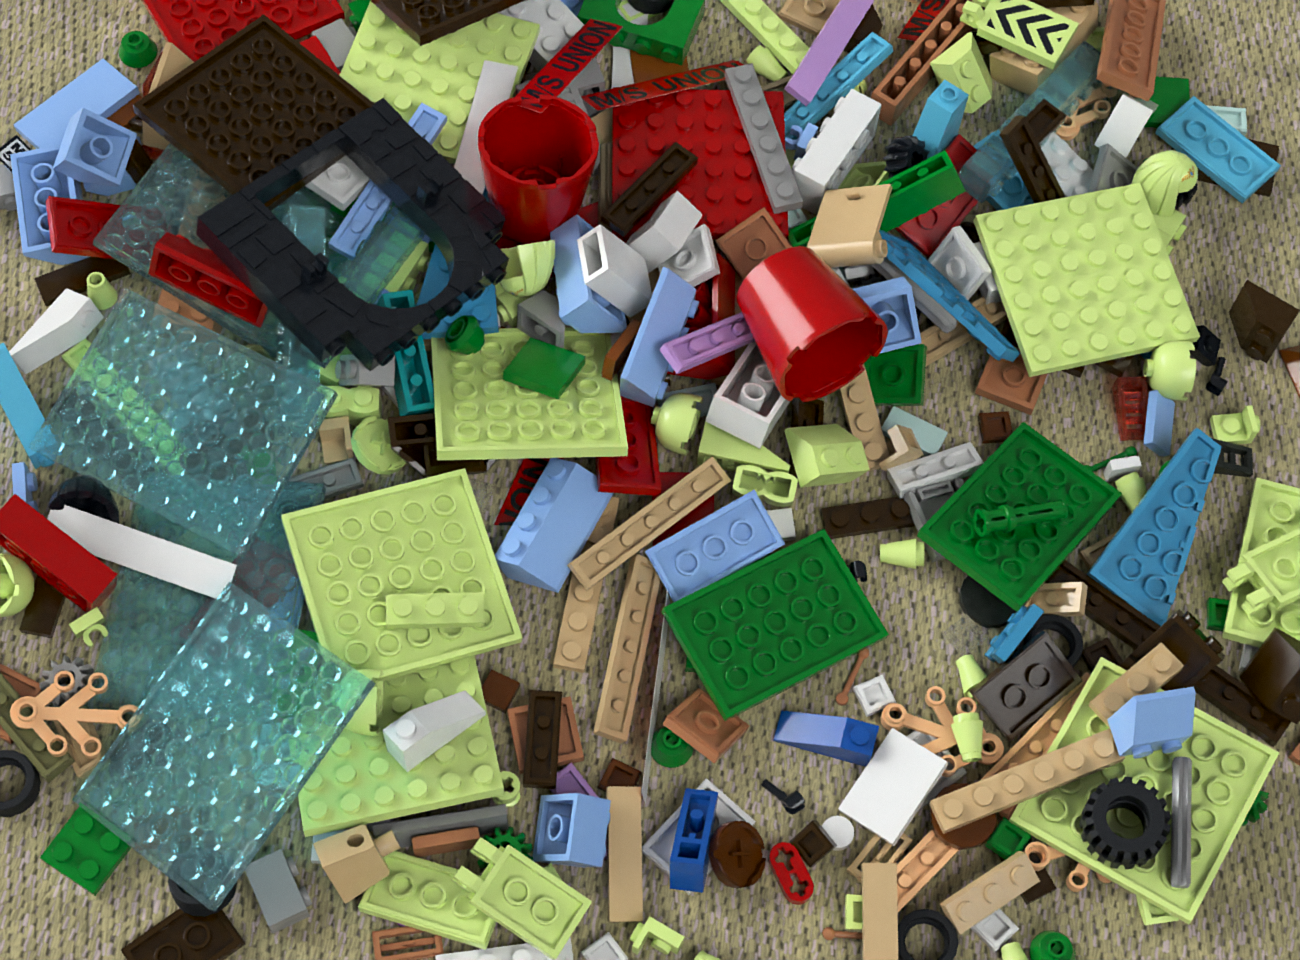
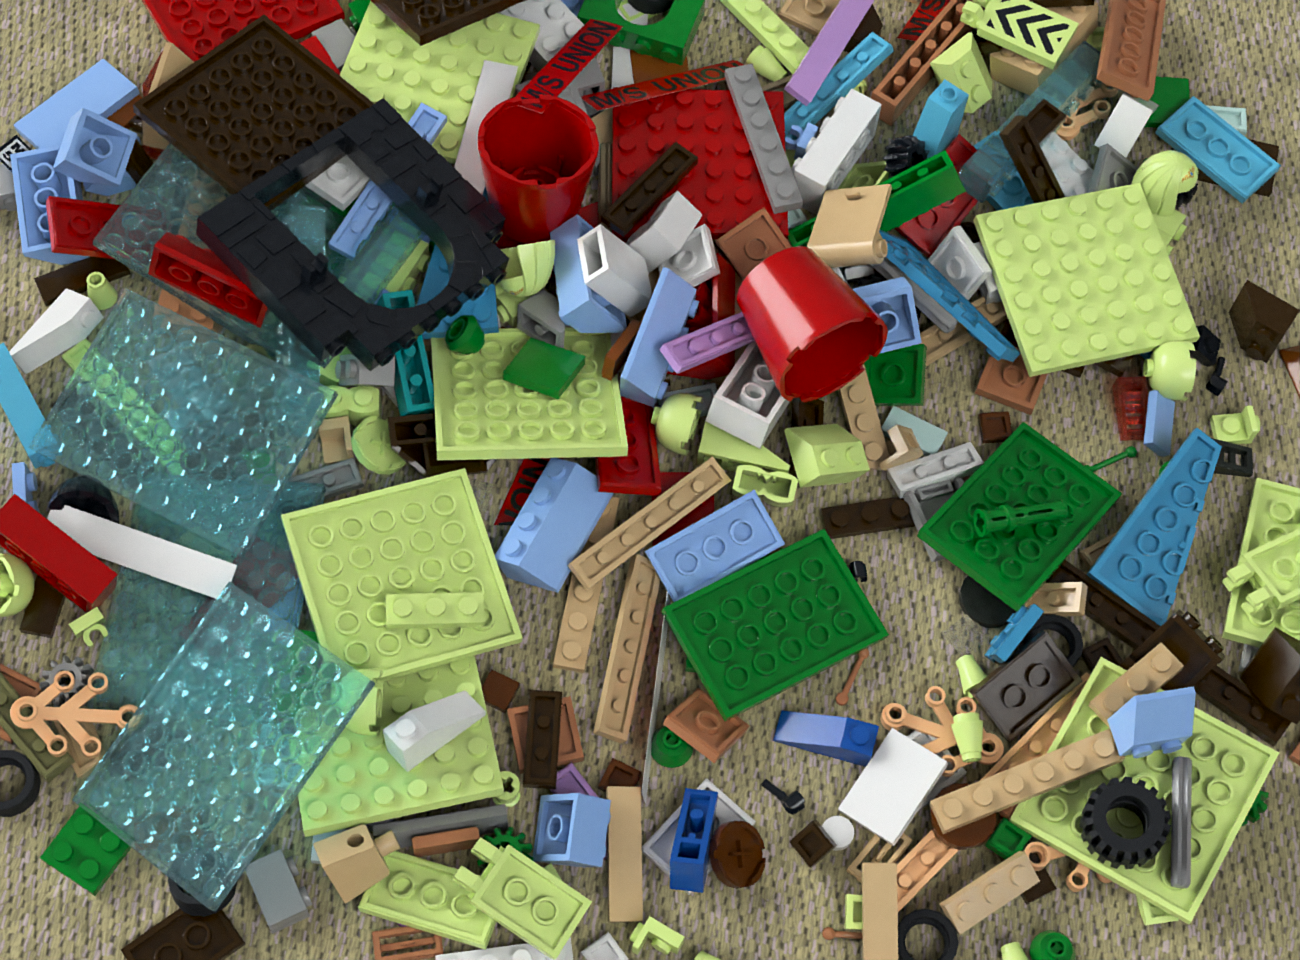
(137, 49): green cone -> none
(783, 522): white tile -> none
(798, 870): red beam -> none
(874, 695): white tile -> none
(903, 553): yellowish green cone -> none
(995, 929): white tile -> none
(1120, 467): white tile -> none
(1132, 489): yellowish green cone -> none
(1216, 613): green tile -> none

